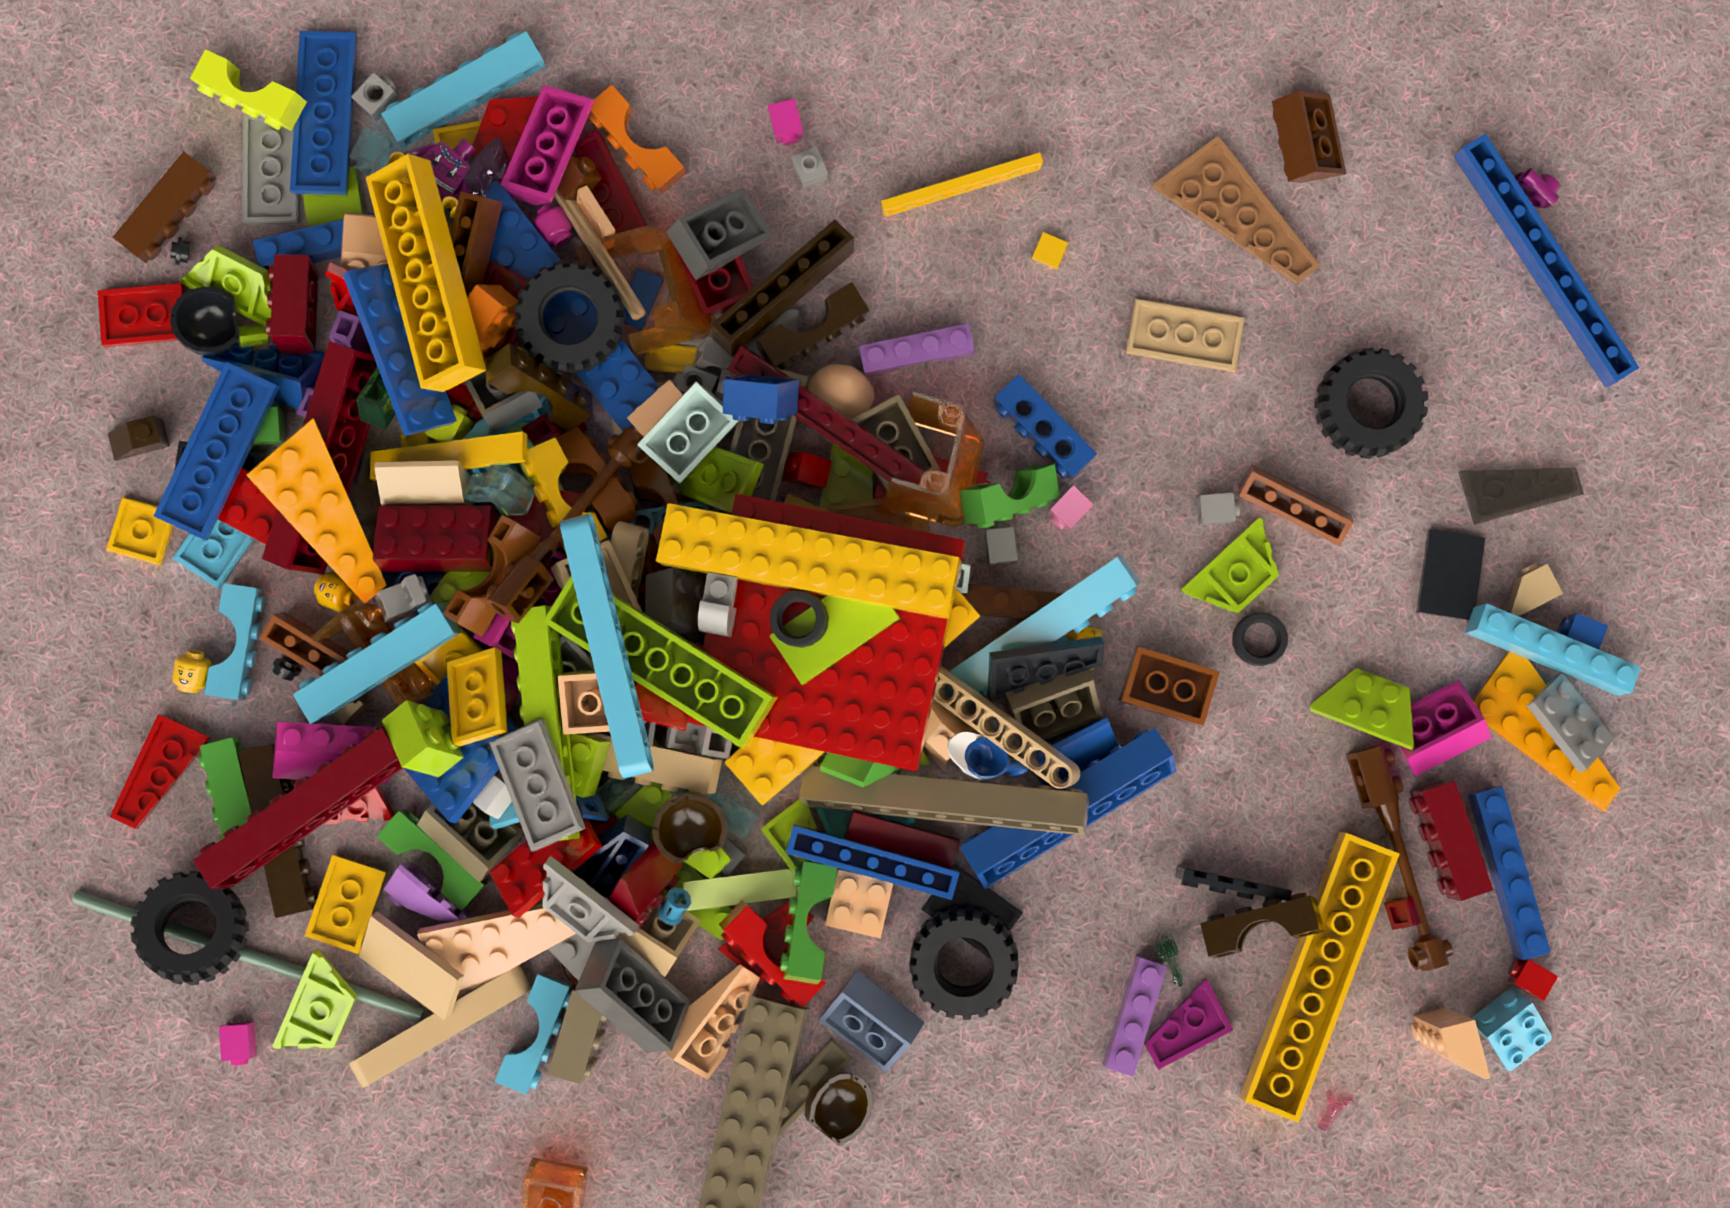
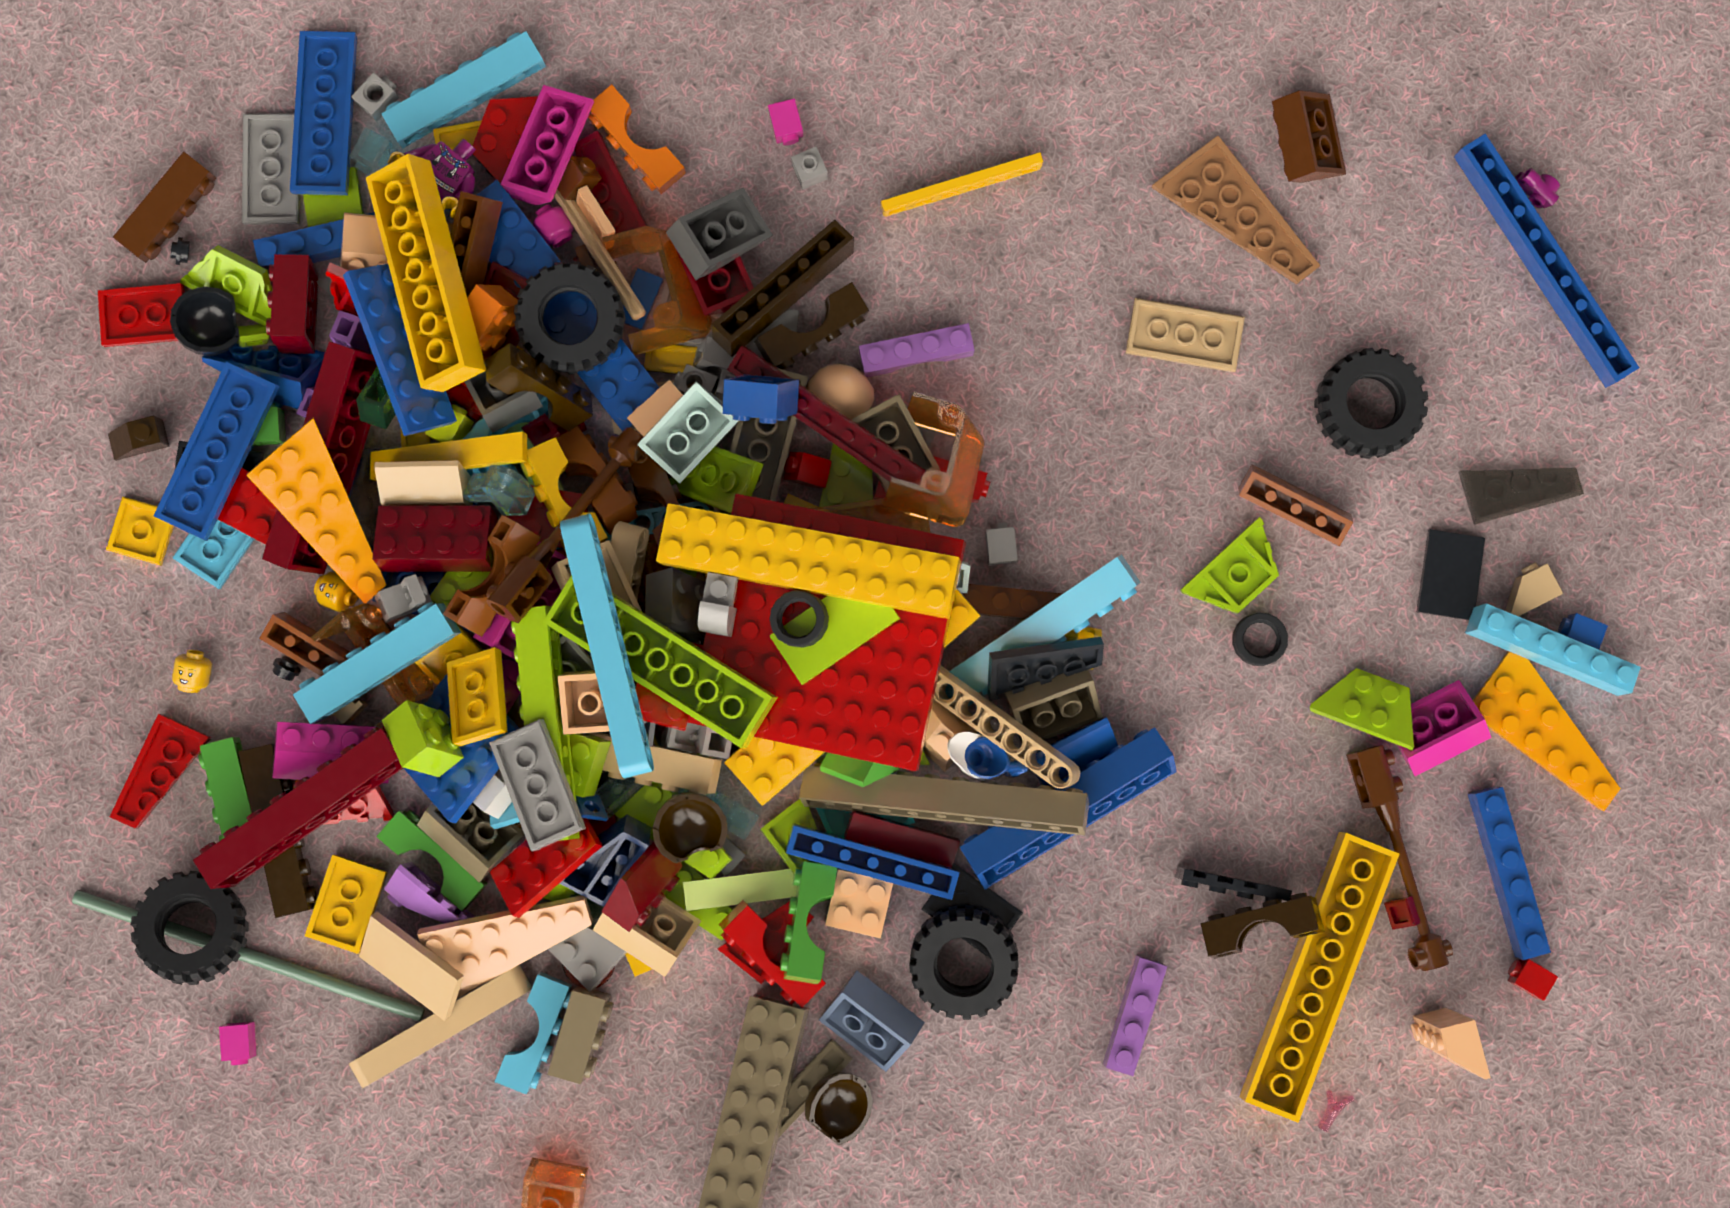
(231, 677): medium azure arch -> none
(274, 102): neon yellow arch -> none
(317, 1008): lime wing -> none
(487, 166): clear purple slope -> none
(581, 906): light grey wing -> none
(633, 995): dark grey brick -> none
(676, 913): dark azure bush -> none
(711, 1021): light nougat wedge -> none
(988, 502): bright green arch -> none
(1041, 412): blue brick -> none
(1050, 250): yellow tile -> none
(1069, 509): bright pink brick -> none
(1167, 950): clear green plate -> none
(1169, 686): dark orange brick -> none
(1189, 1027): magenta wing -> none
(1217, 509): light grey brick -> none
(1450, 840): dark red brick -> none
(1512, 1027): medium azure bracket -> none
(1570, 722): light grey plate -> none

